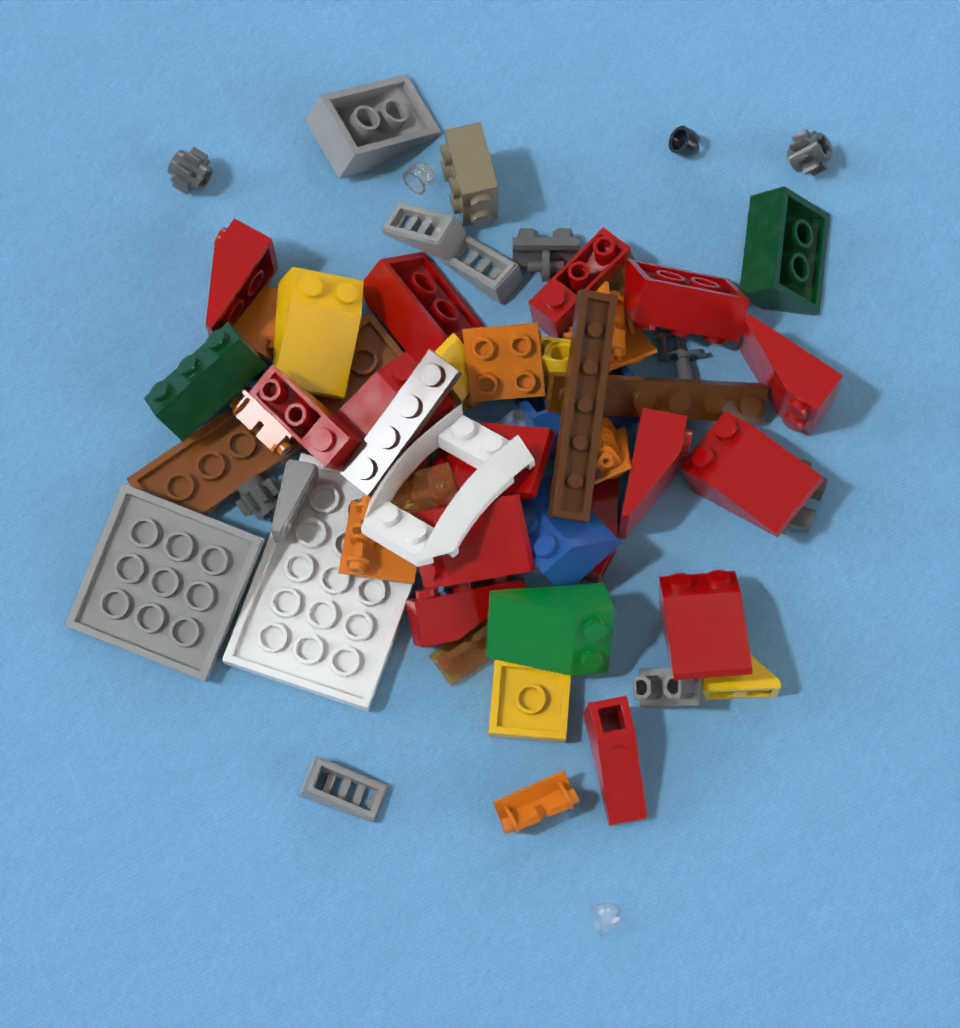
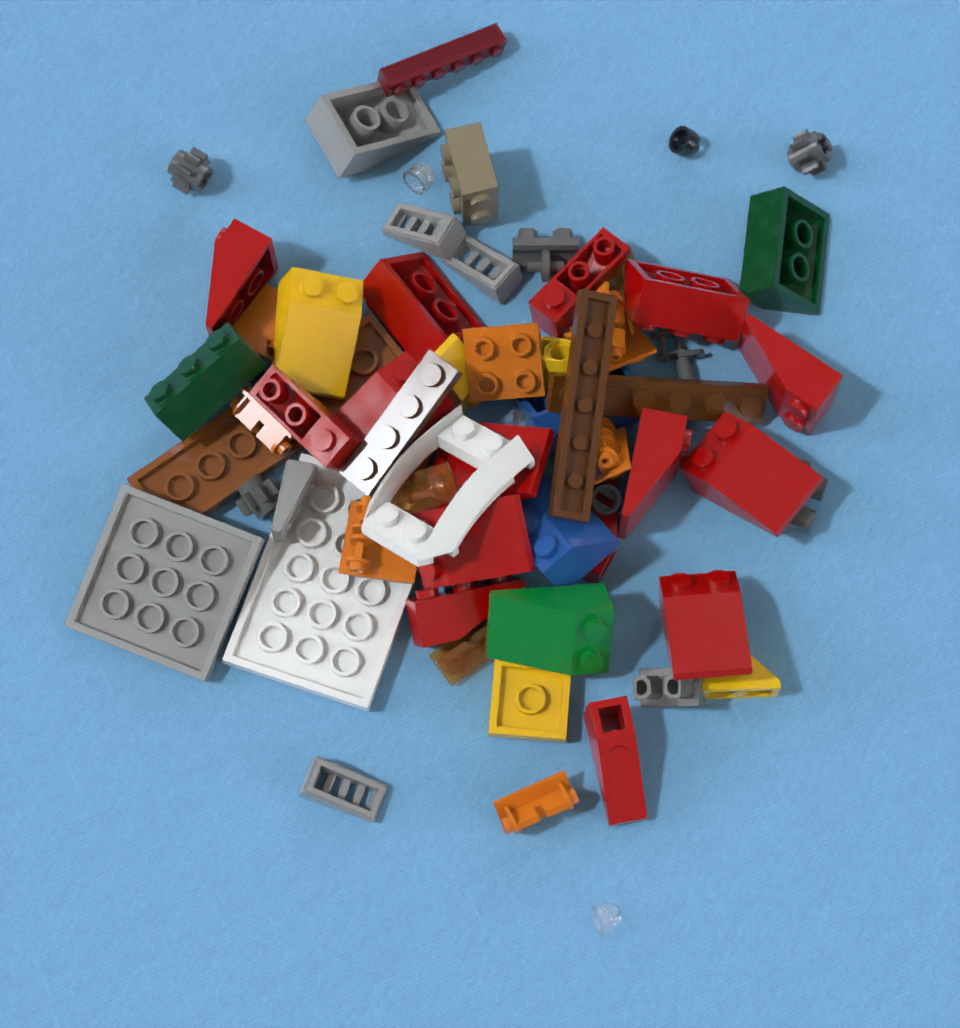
(441, 60): none -> dark red piece
(609, 492): none -> black hinge

